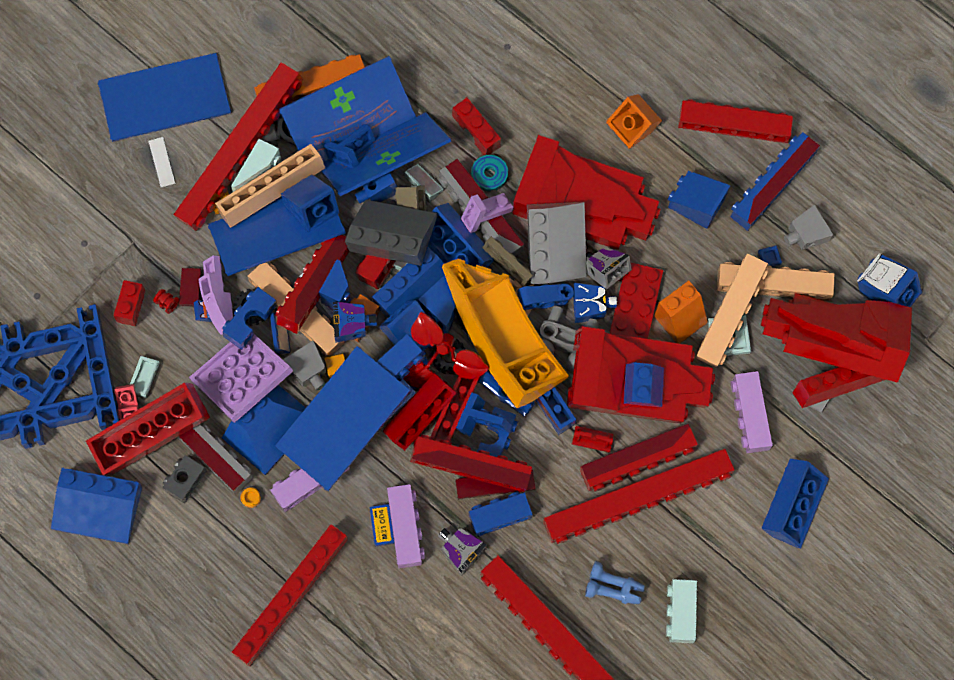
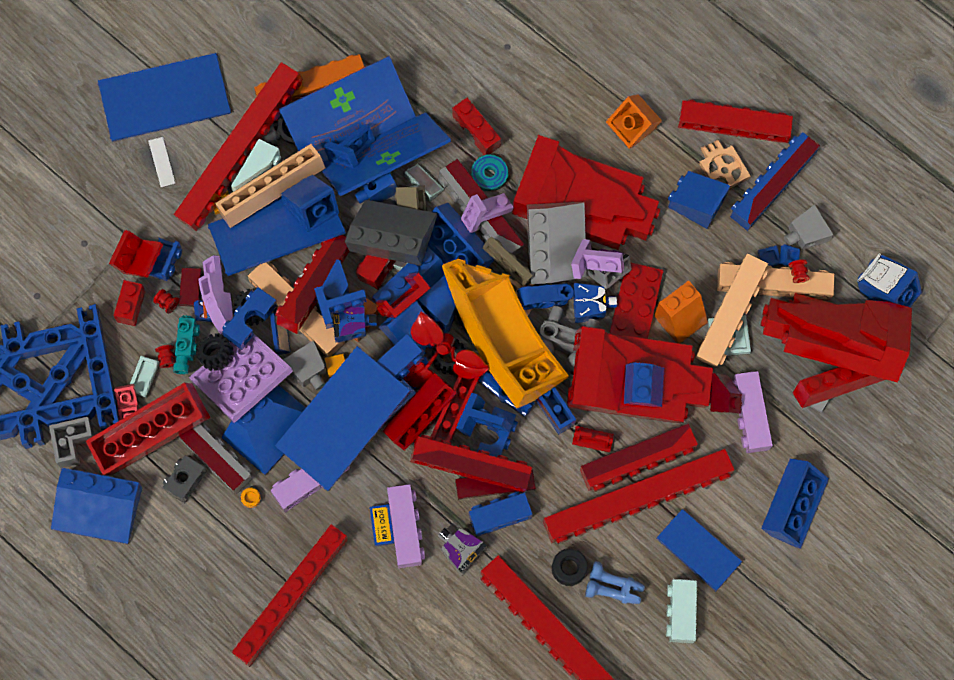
(66, 437): none -> light grey brick
(135, 255): none -> red bracket
(165, 261): none -> blue bracket
(166, 356): none -> red bush
(185, 344): none -> teal brick
(211, 344): none -> black tyre
(338, 304): none -> blue bracket
(417, 289): none -> red panel
(578, 558): none -> black tyre
(595, 260): none -> lavender bracket
(699, 550): none -> blue tile
(715, 155): none -> light nougat piece
(724, 395): none -> dark red slope
(788, 254): none -> blue tile
(799, 271): none -> red bush

